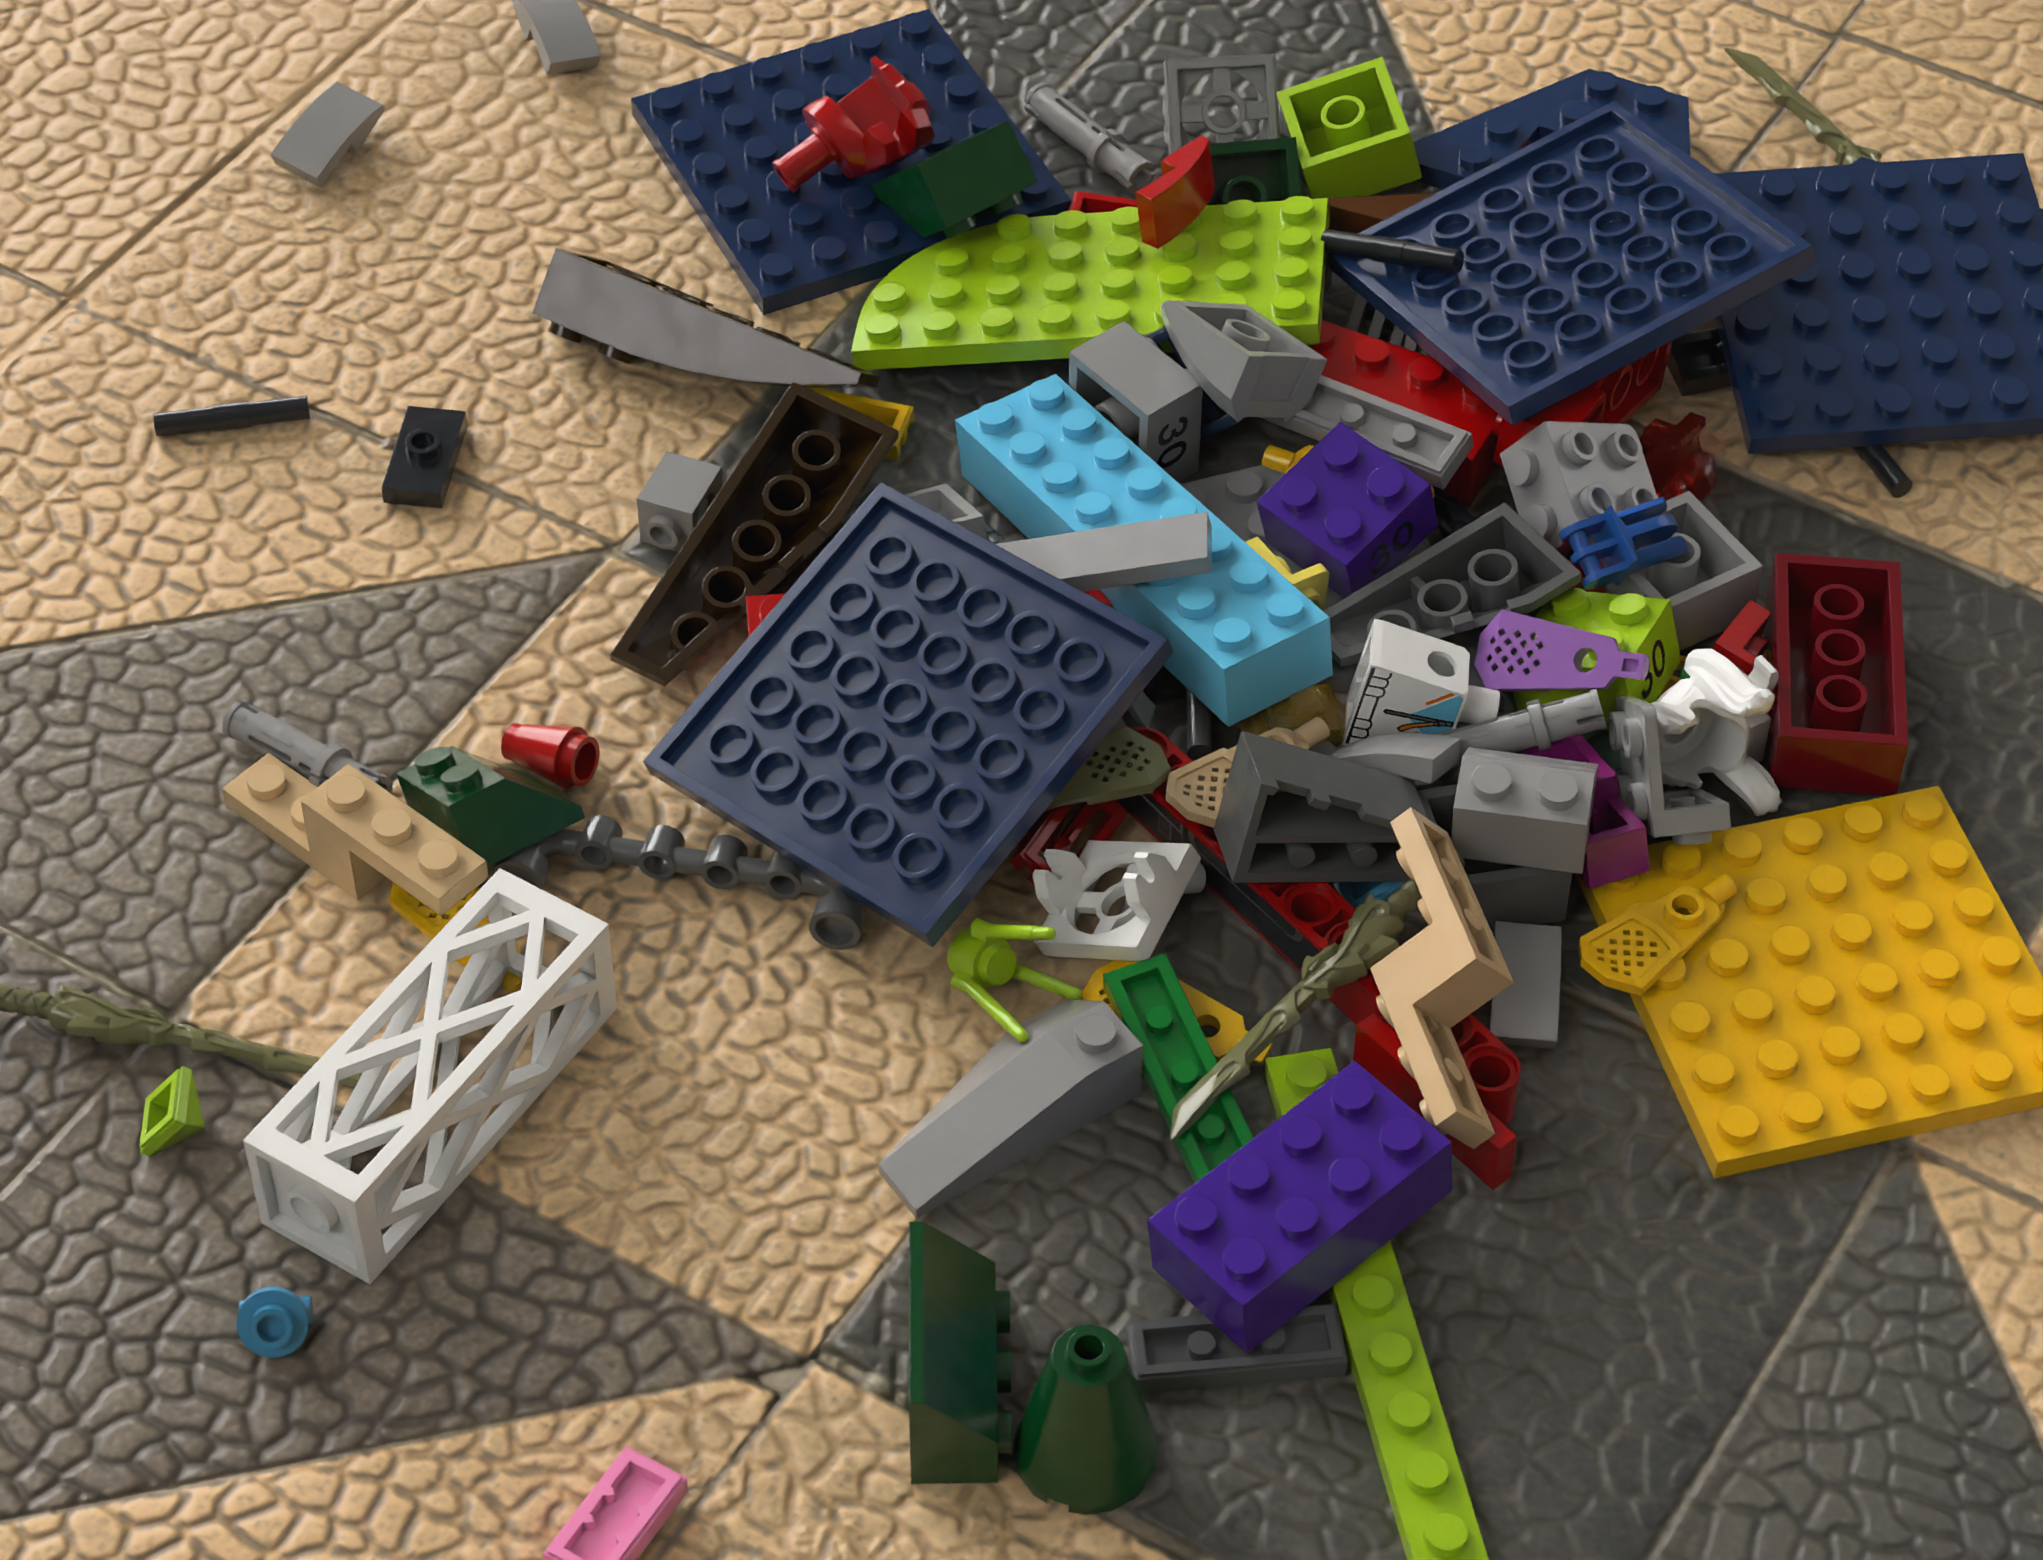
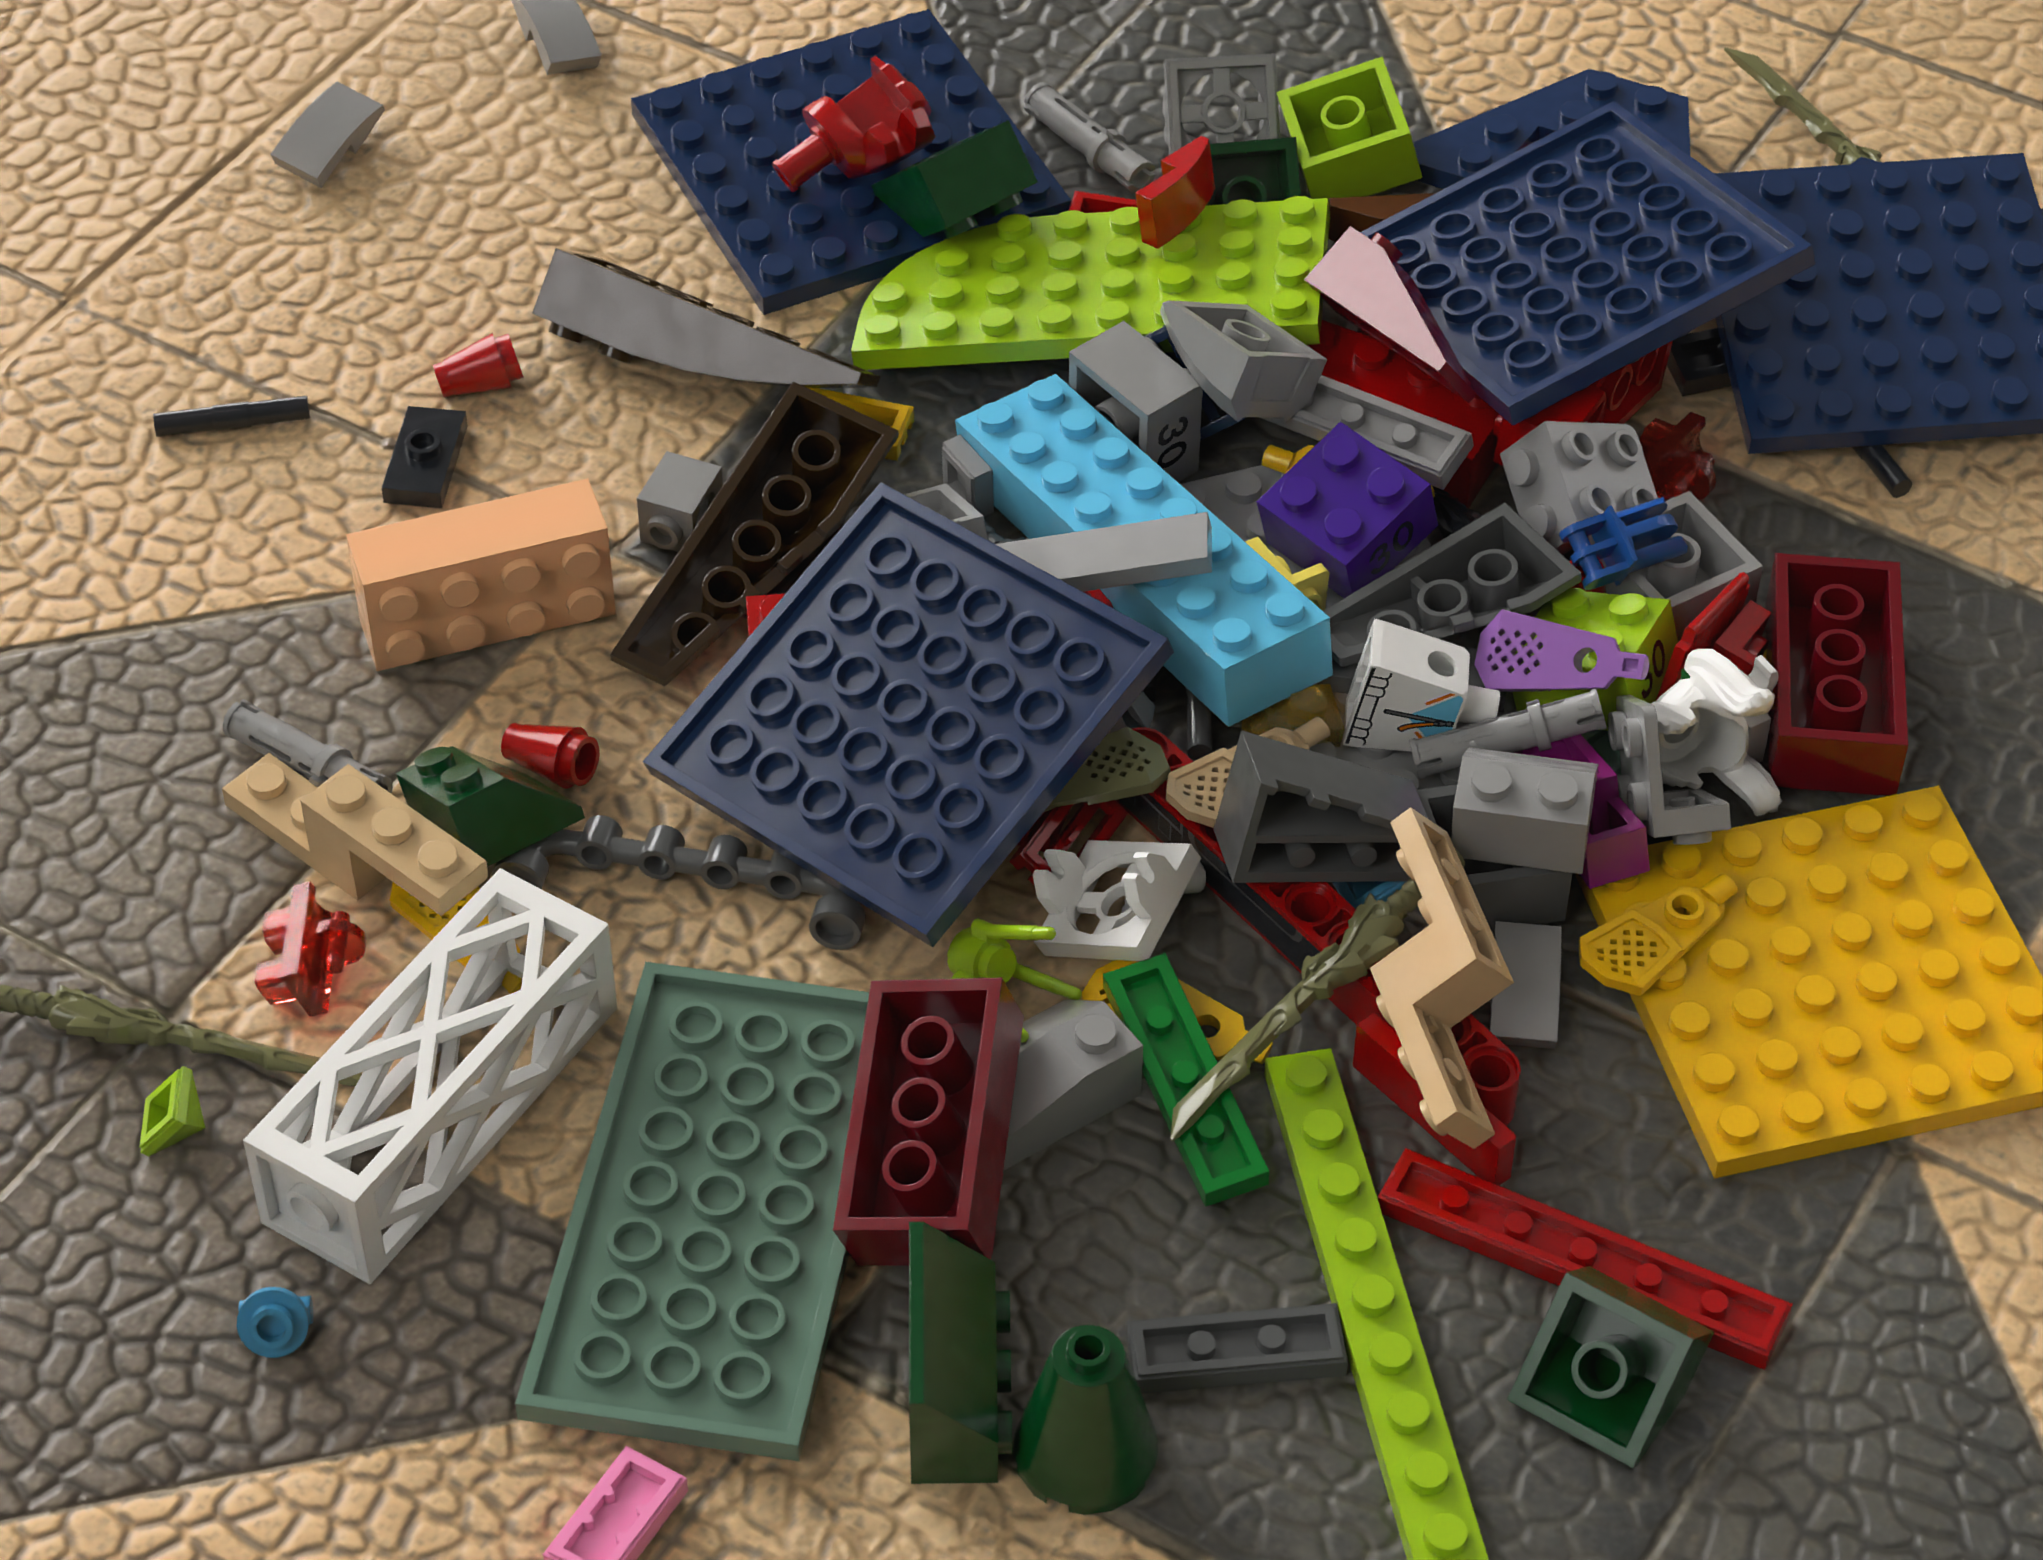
(313, 949): none -> clear red hips
(479, 367): none -> red cone
(482, 574): none -> light nougat brick
(706, 1219): none -> sand green plate
(929, 1116): none -> dark red brick
(968, 474): none -> light grey tile
(1300, 1206): dark purple brick -> none
(1379, 297): none -> slope
(1393, 251): black piece -> none
(1407, 755): light grey slope -> none
(1554, 1242): none -> red tile
(1609, 1364): none -> slope
(1707, 627): none -> red window

